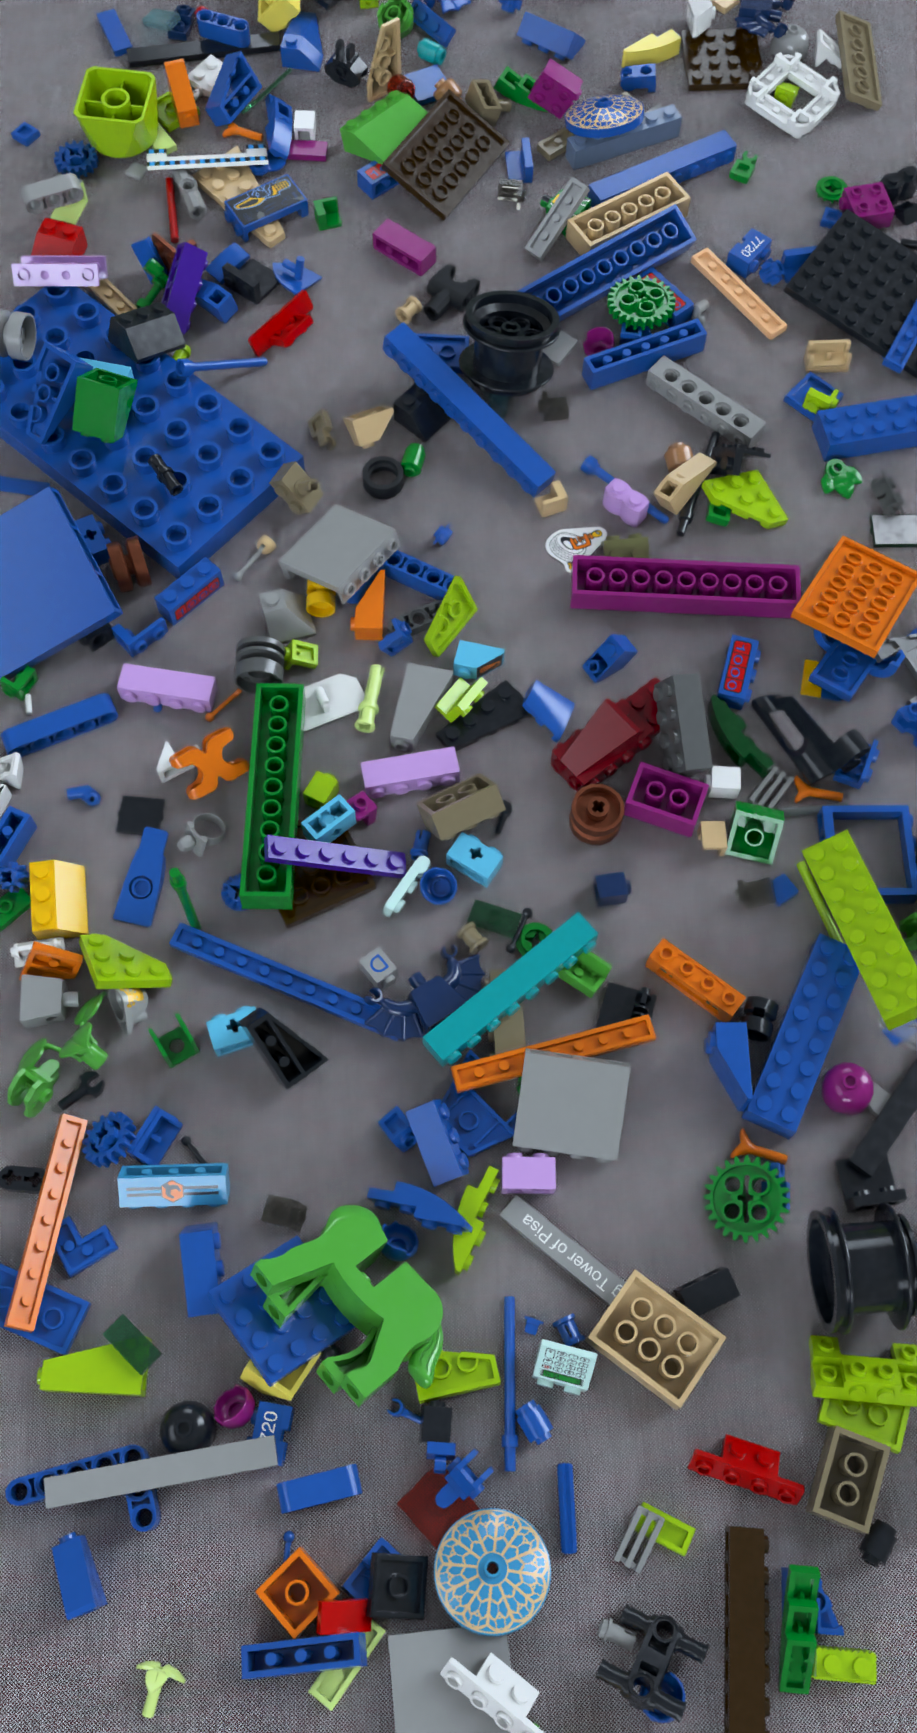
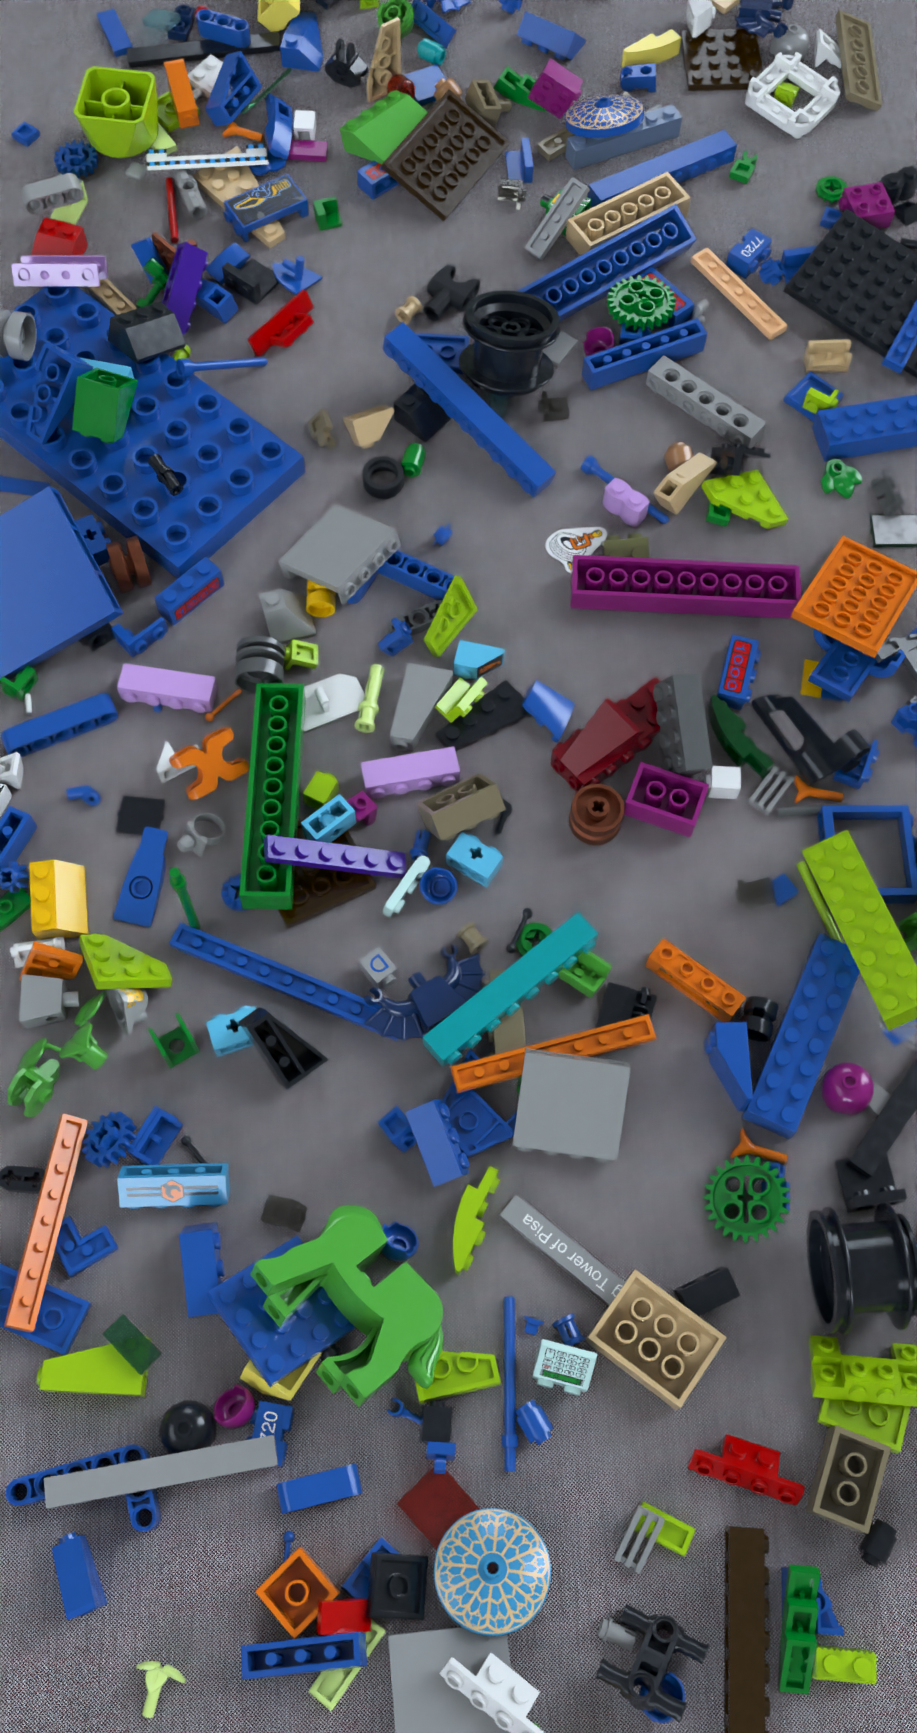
(83, 1090): black bar -> none
(264, 546): hinge -> none
(296, 488): dark tan brick -> none
(370, 611): orange slope -> none
(404, 247): magenta brick -> none
(424, 1205): blue slope -> none
(461, 1481): blue hinge -> none
(494, 918): clear green plate -> none
(528, 1174): lavender brick -> none
(553, 502): tan panel -> none
(567, 1508): blue axle -> none
(609, 657): blue slope -> none
(611, 888): dark blue brick -> none
(687, 514): black bar -> none
(713, 836): tan panel -> none
(754, 832): green slope -> none

